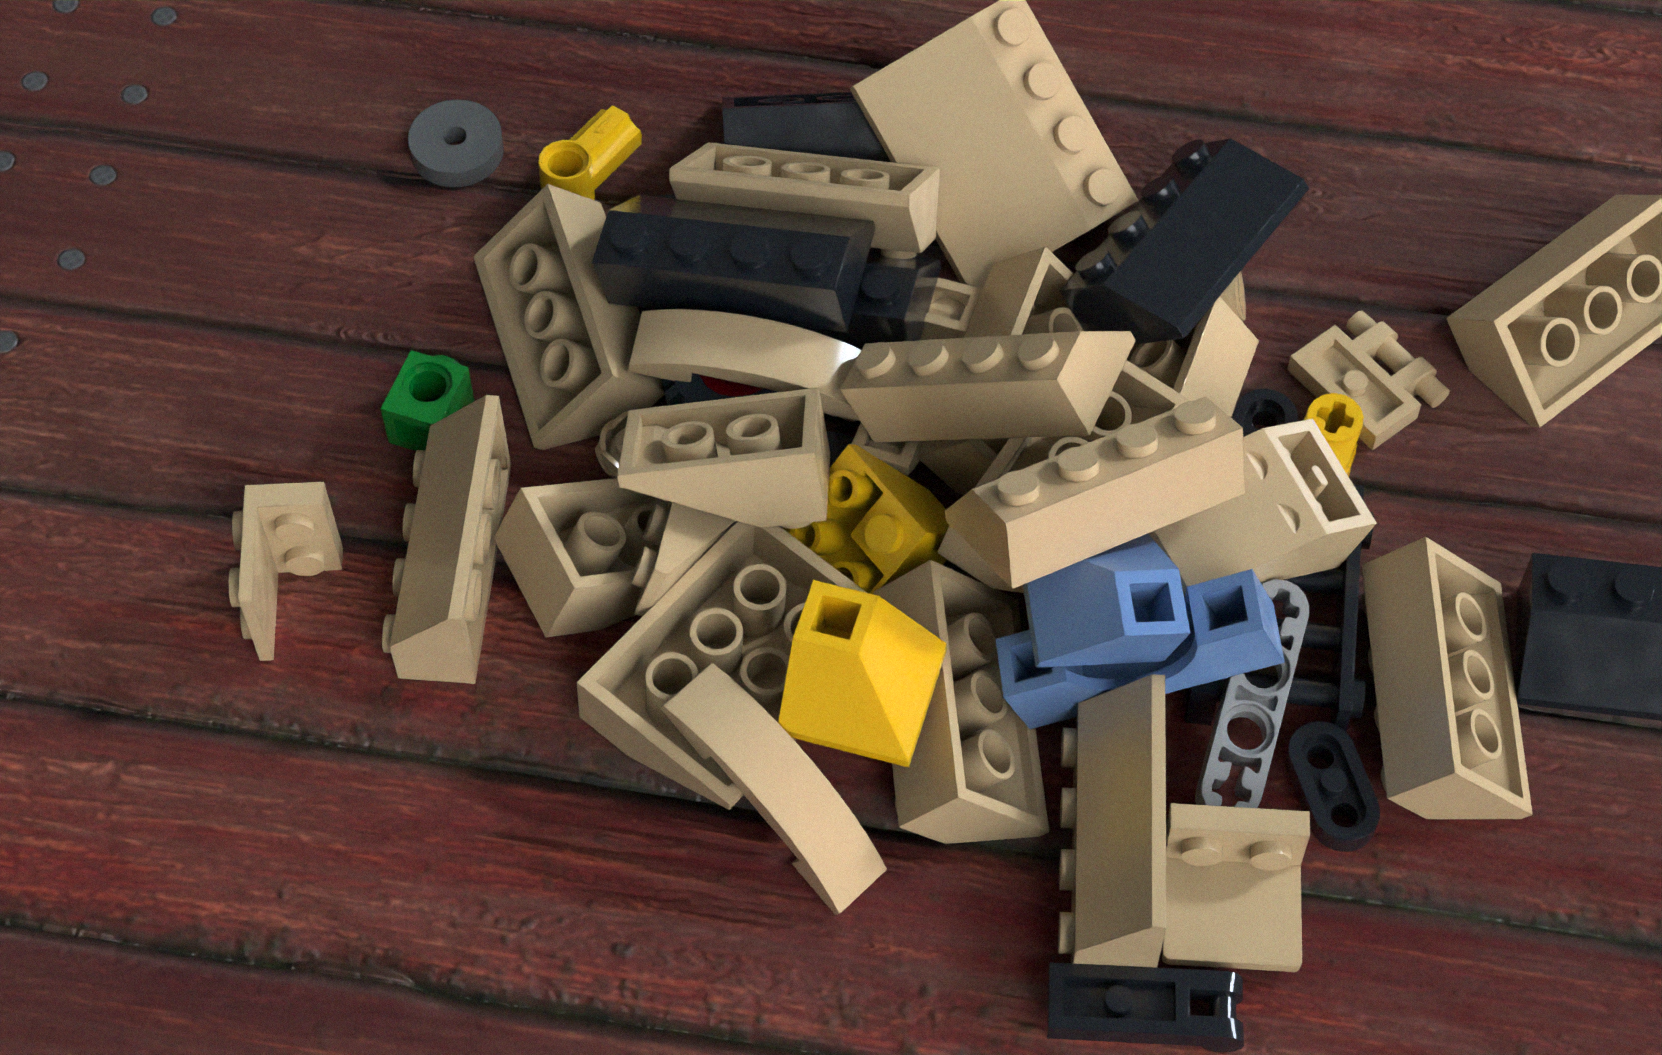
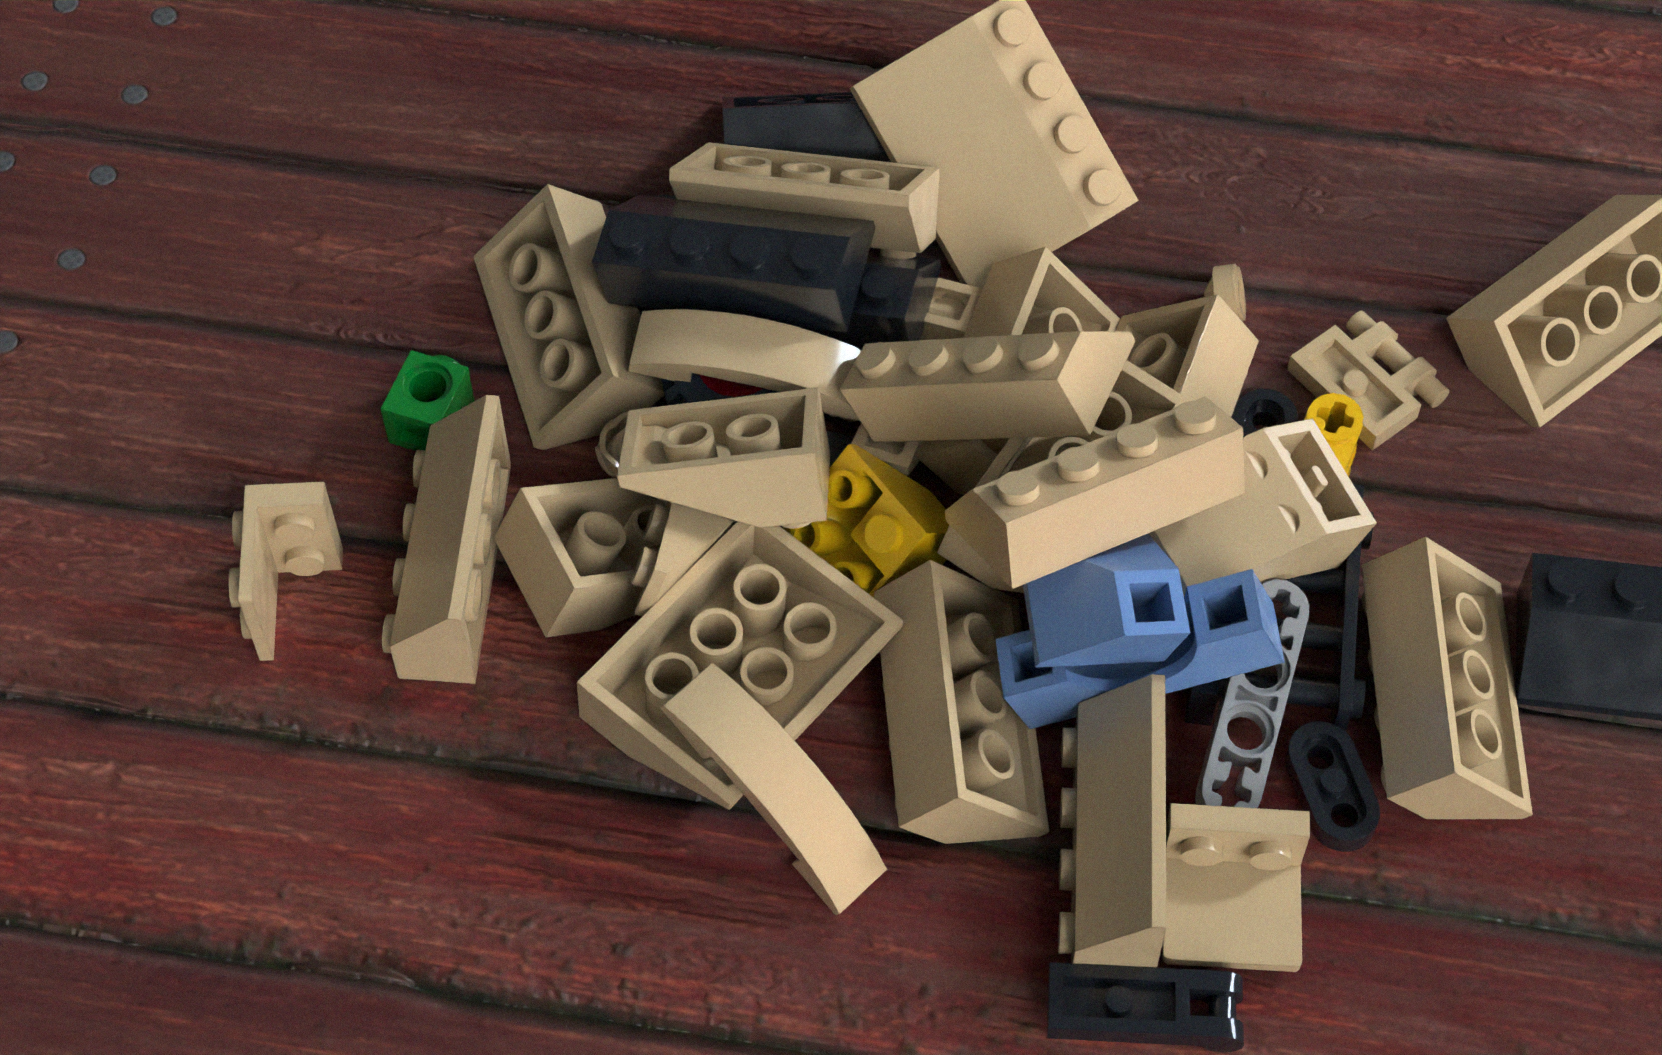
(461, 163): dark grey piece -> none
(590, 154): yellow piece -> none
(859, 675): yellow slope -> none
(1182, 242): black slope -> none

